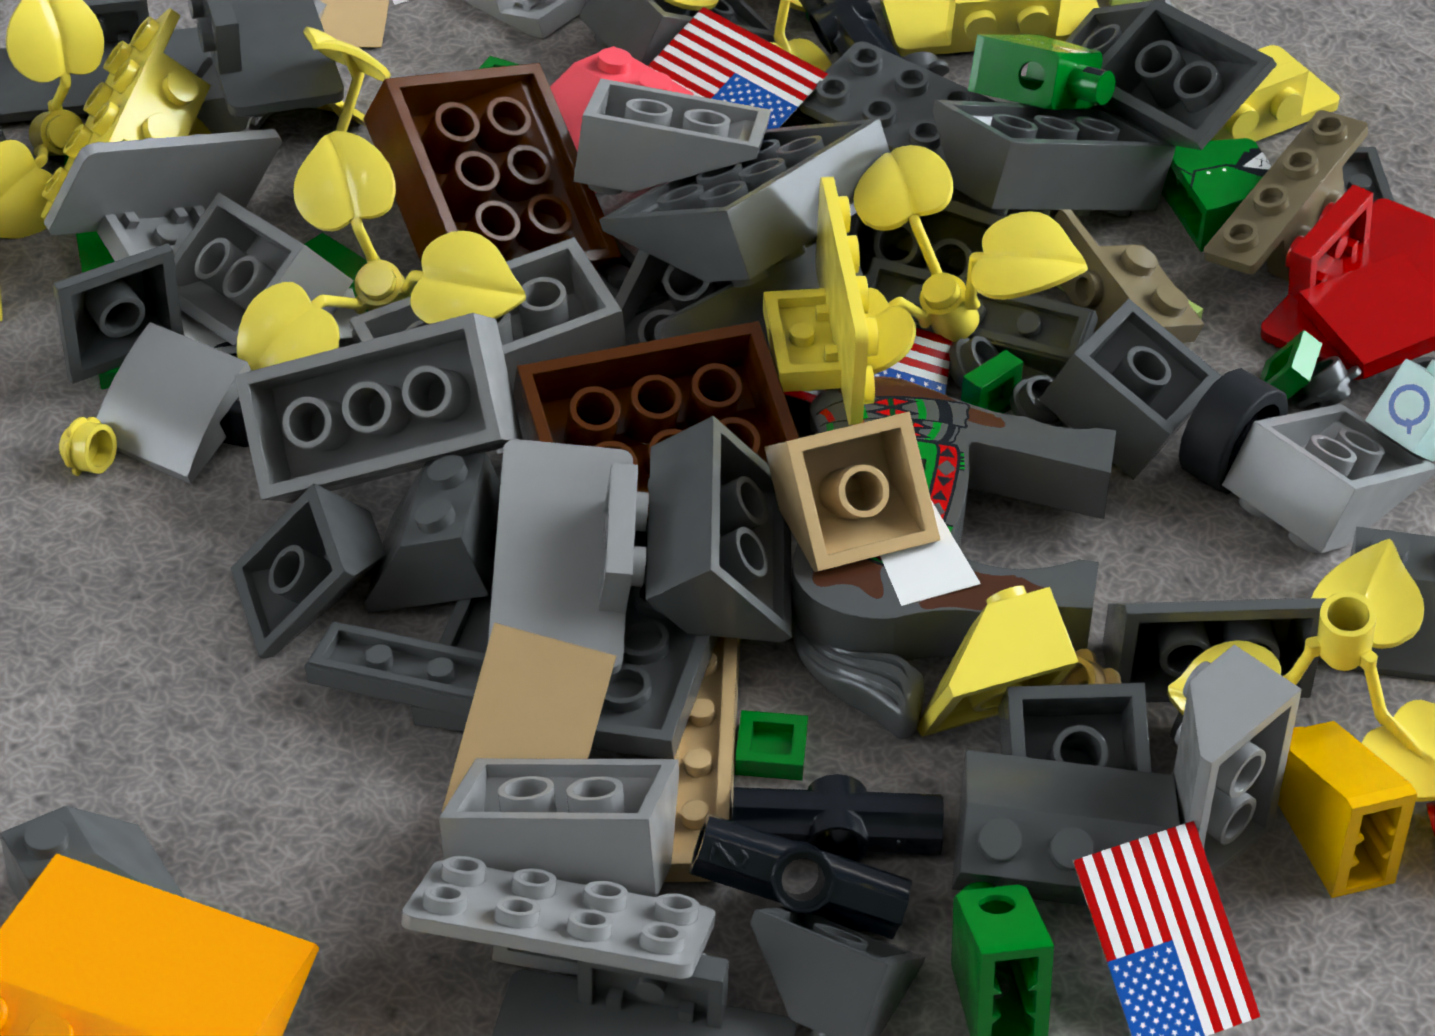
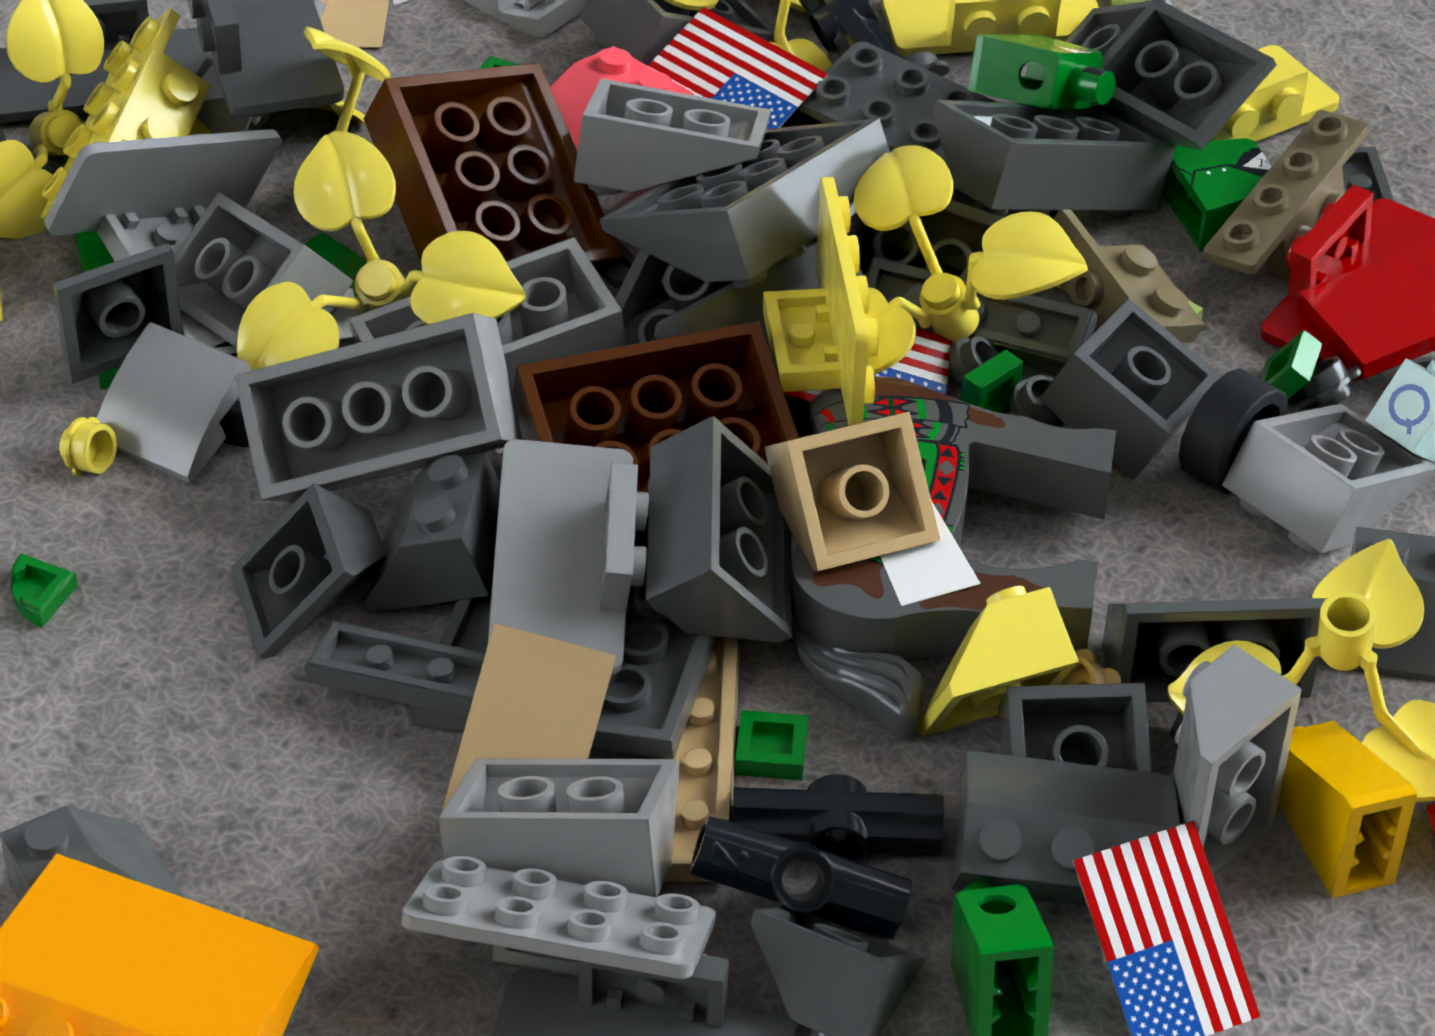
(40, 588): none -> green tile

